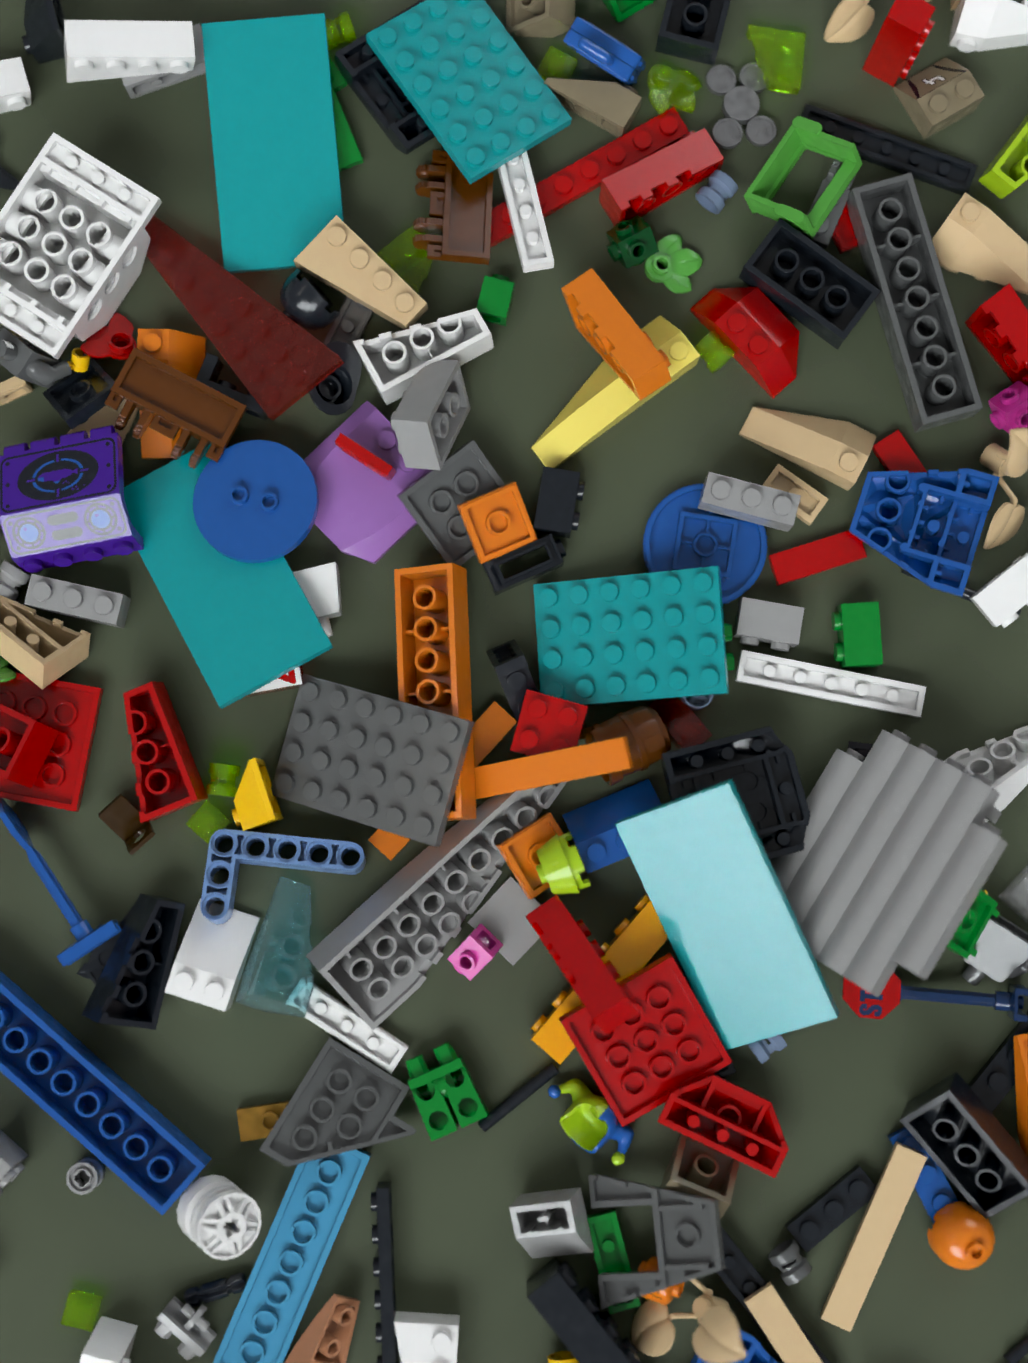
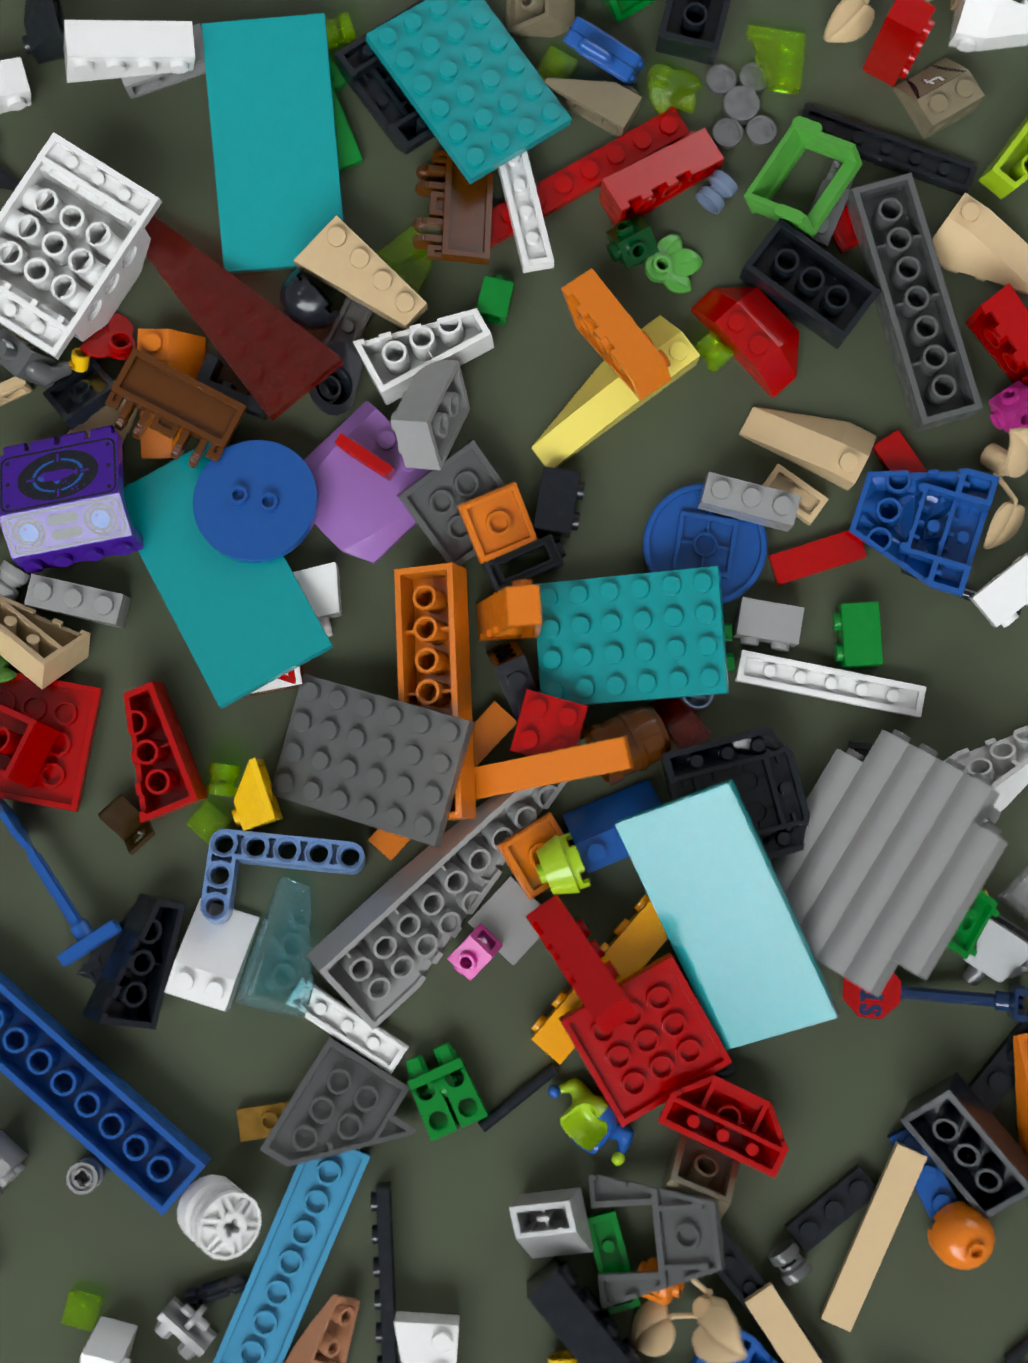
(510, 613): none -> orange wedge
(763, 1050): sand blue wheel -> none

